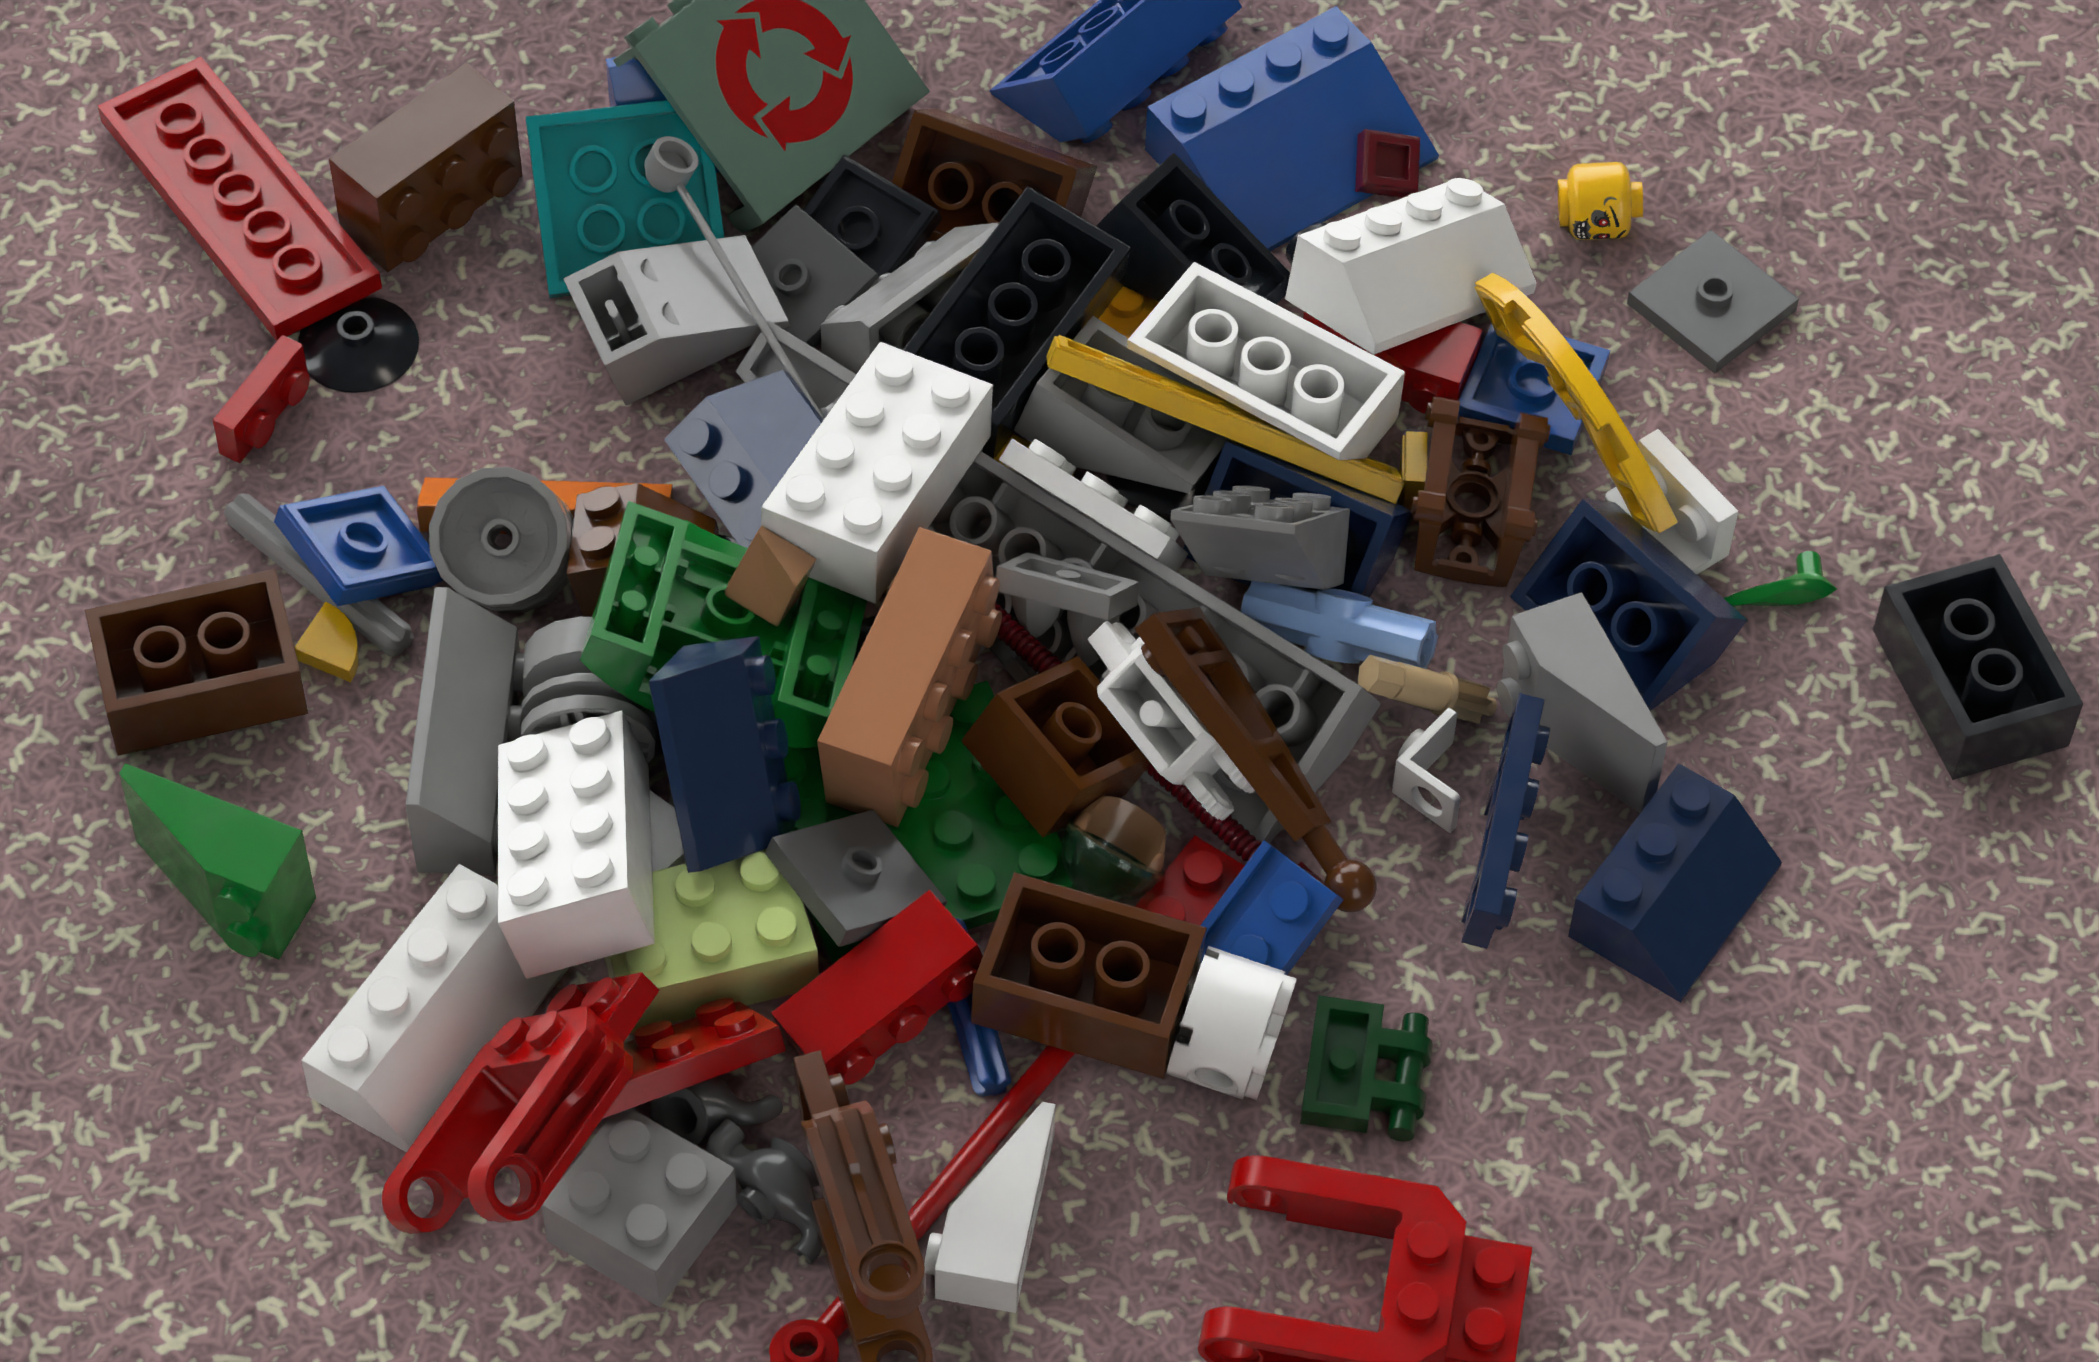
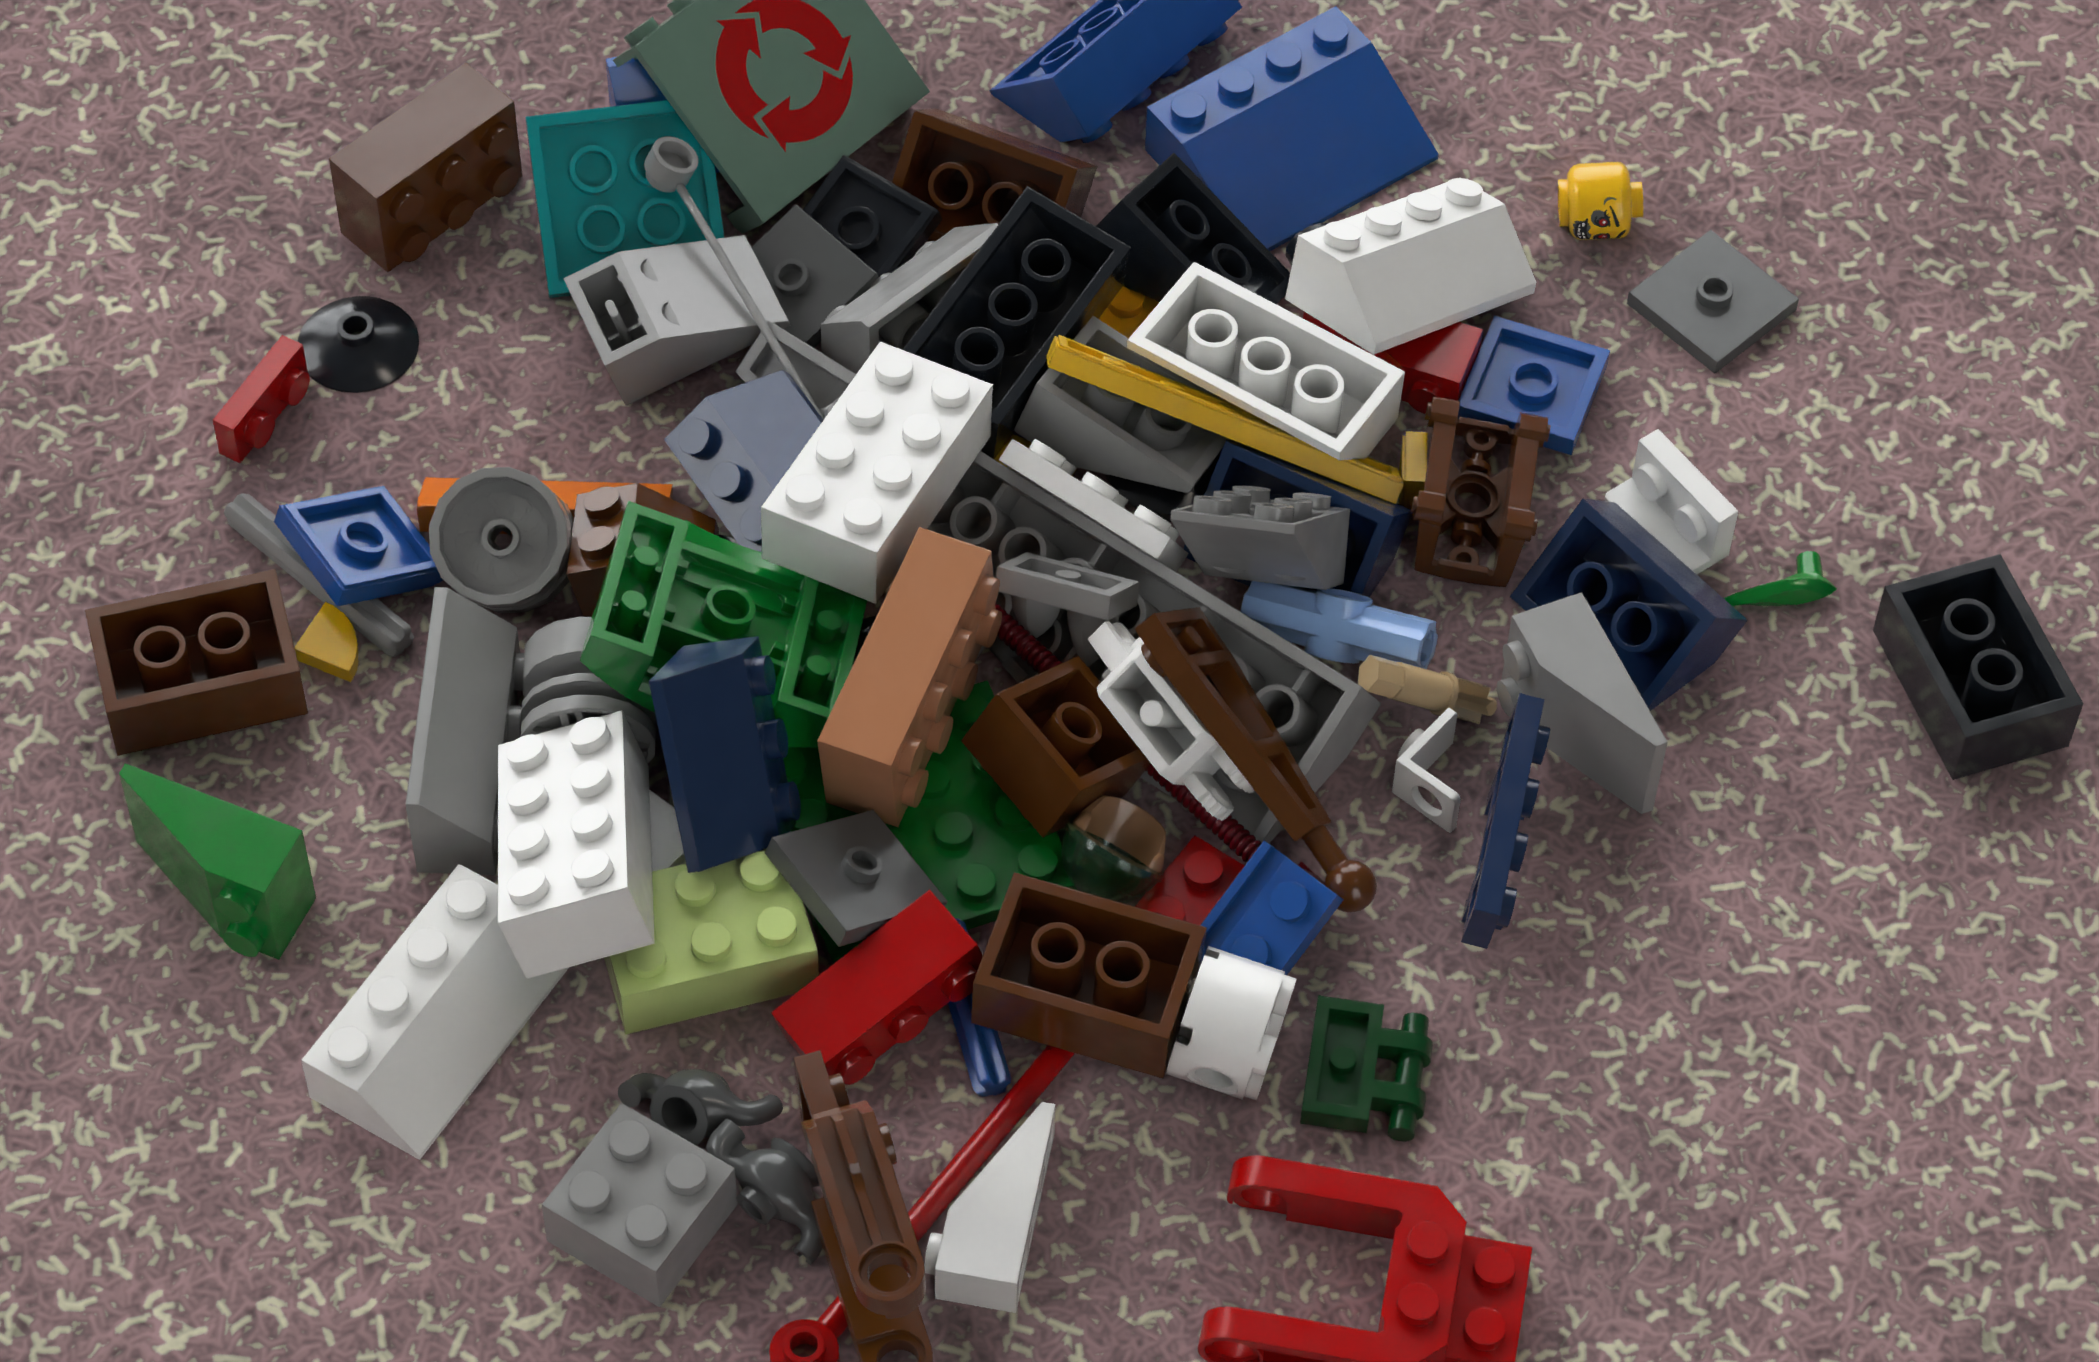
(240, 198): plate -> none
(523, 1106): red plate -> none
(695, 1050): red plate -> none
(770, 576): medium nougat slope -> none
(1387, 163): dark red tile -> none
(1536, 337): yellow tile -> none
(1675, 884): dark blue slope -> none

